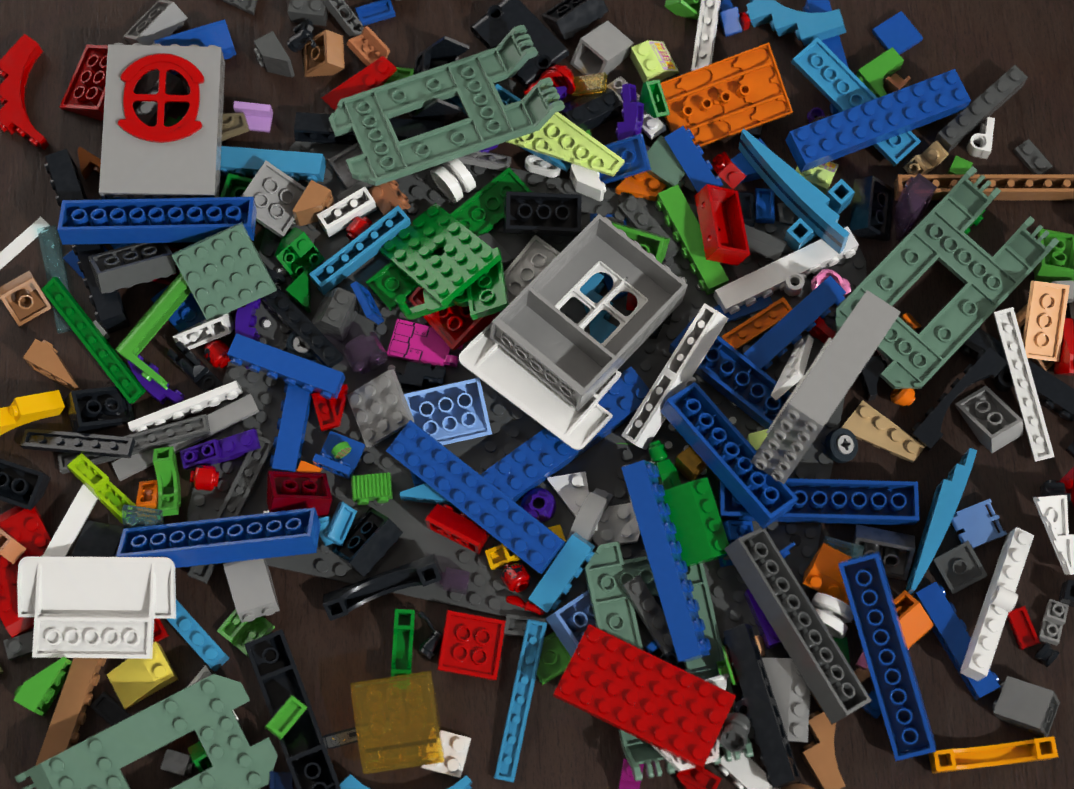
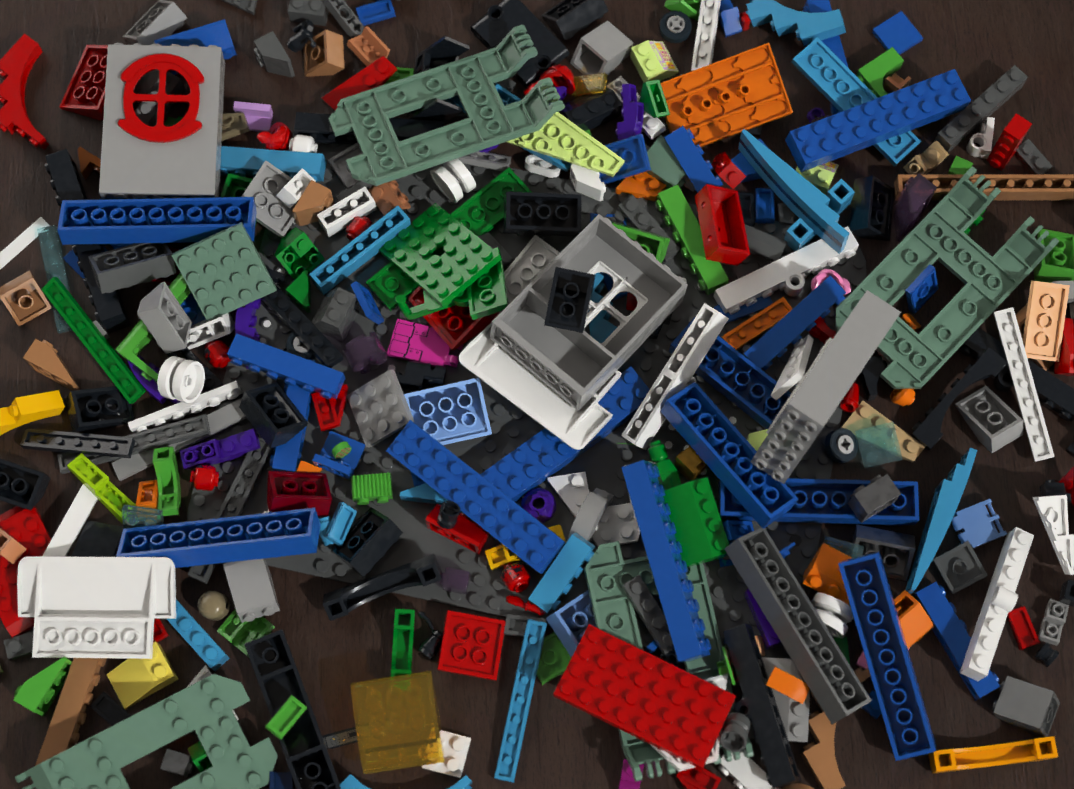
(165, 319): none -> light grey slope
(181, 379): none -> white wheel
(213, 605): none -> dark tan helmet
(272, 414): none -> black slope
(277, 137): none -> red piece
(294, 188): none -> white plate
(303, 143): none -> white head
(448, 514): none -> black wheel
(569, 299): none -> black slope
(673, 20): none -> black wheel
(788, 685): none -> orange slope
(851, 399): none -> red cone
(874, 498): none -> flat silver brick
(878, 445): none -> clear light blue plate
(921, 289): none -> blue tile
(1009, 142): none -> red brick

